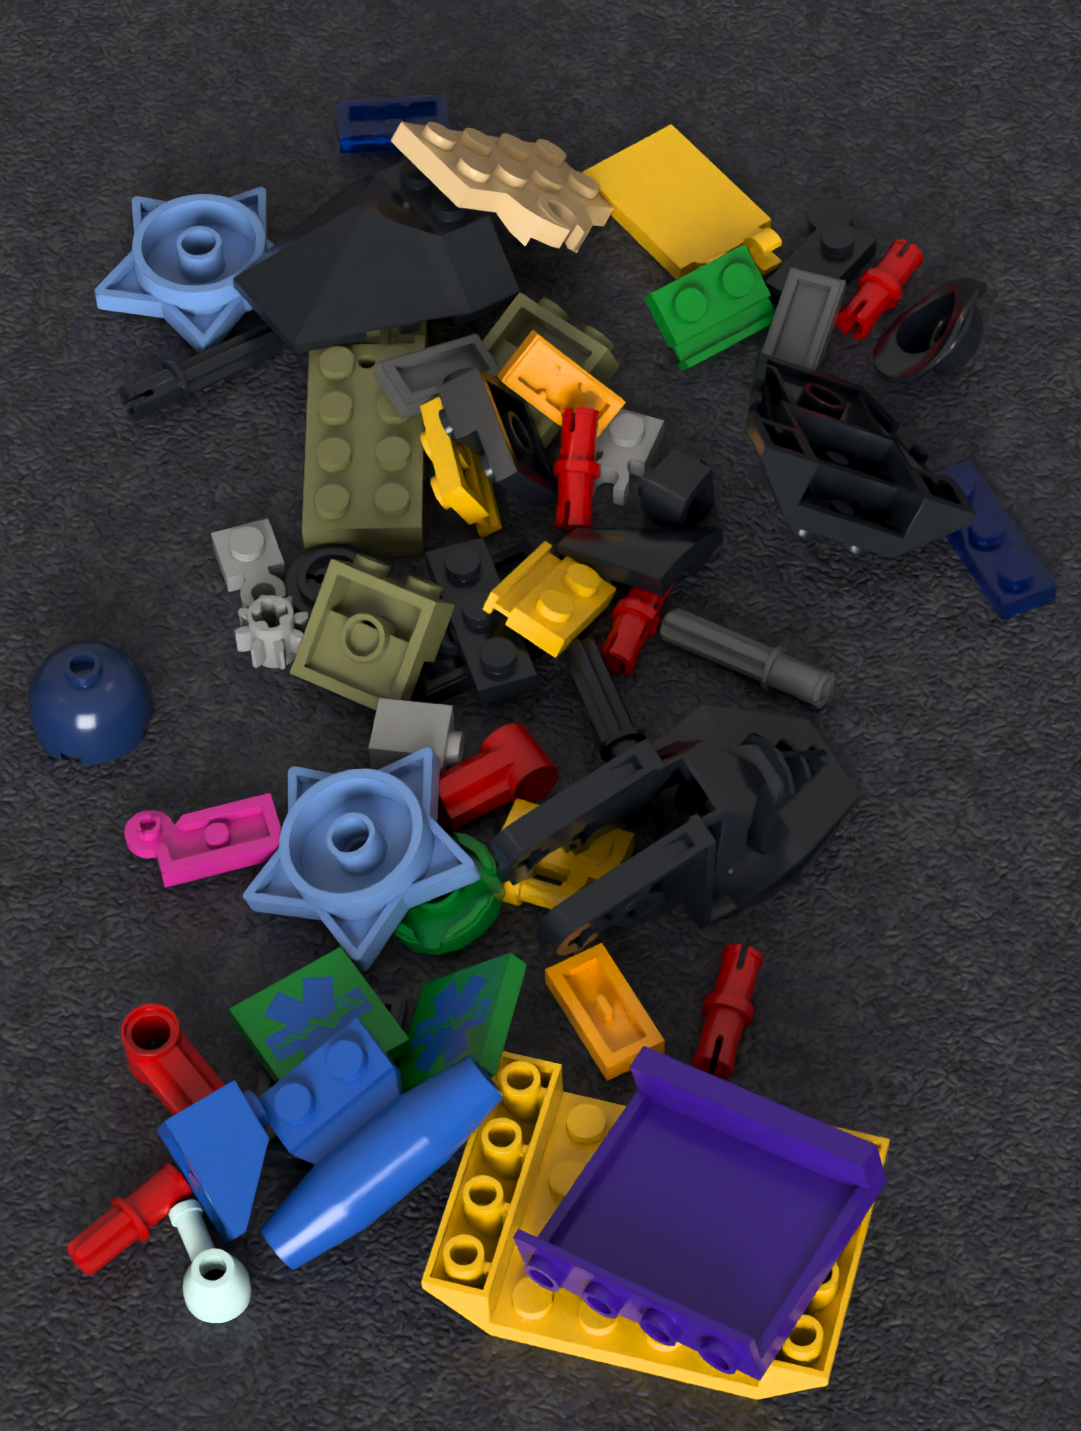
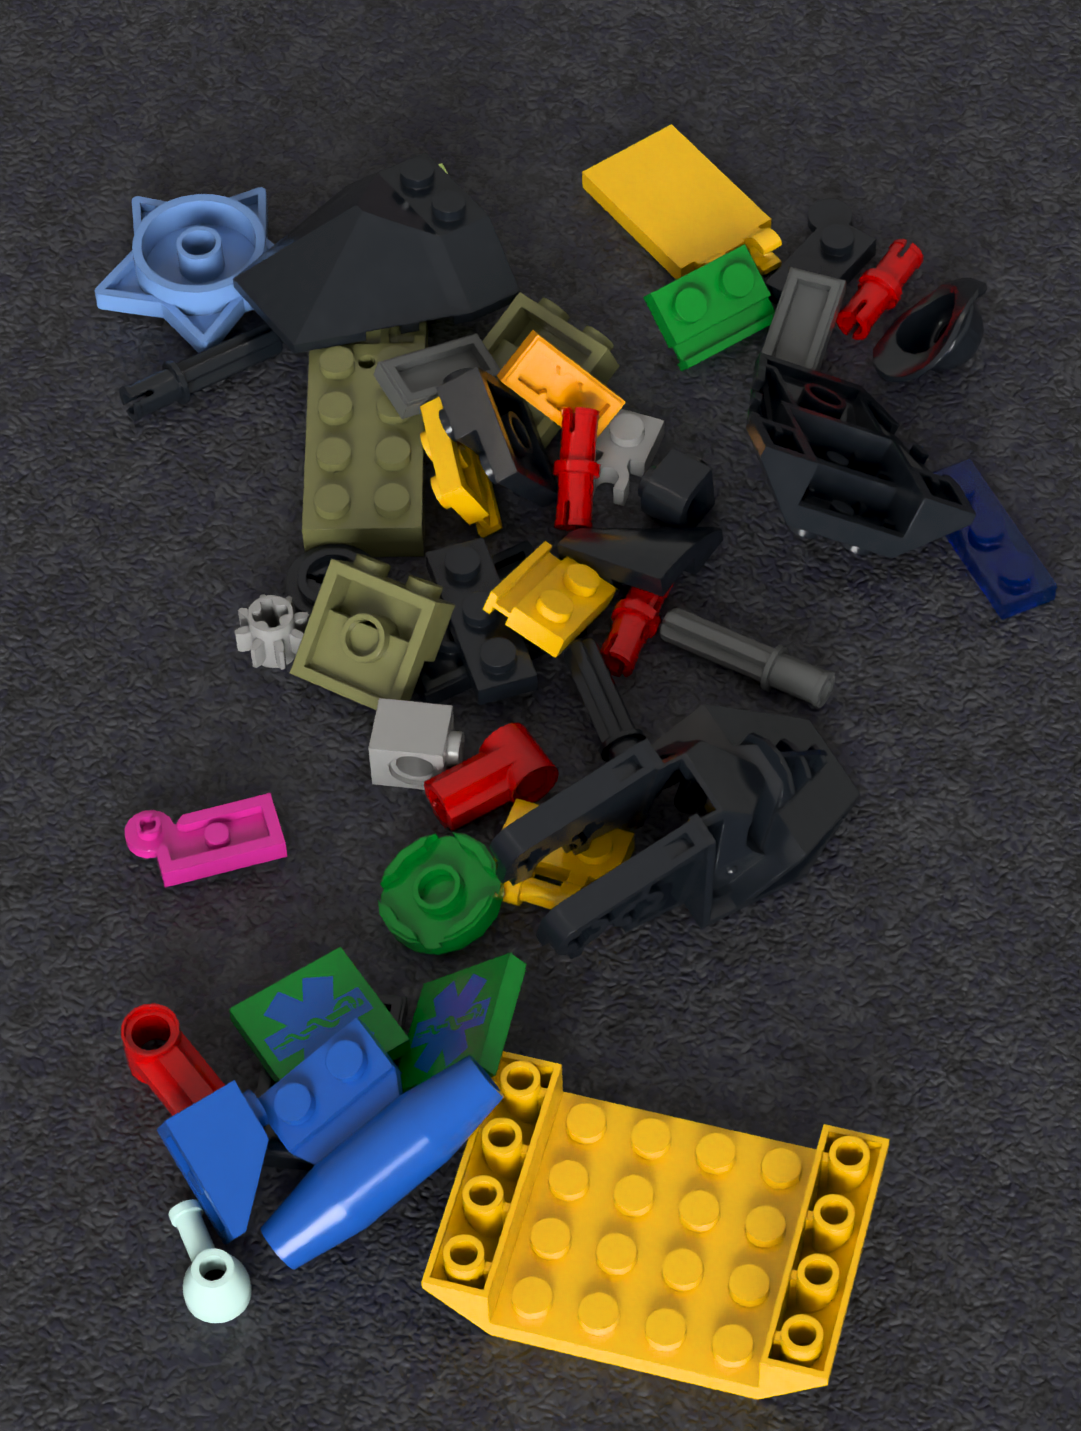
(89, 702): dark blue cylinder -> none
(129, 1219): red axle -> none
(250, 560): light grey plate -> none
(361, 852): medium blue plate -> none
(371, 123): clear blue plate -> none
(515, 178): tan plate -> none
(603, 1010): light orange plate -> none
(707, 1215): dark purple panel -> none
(727, 1010): red pin -> none

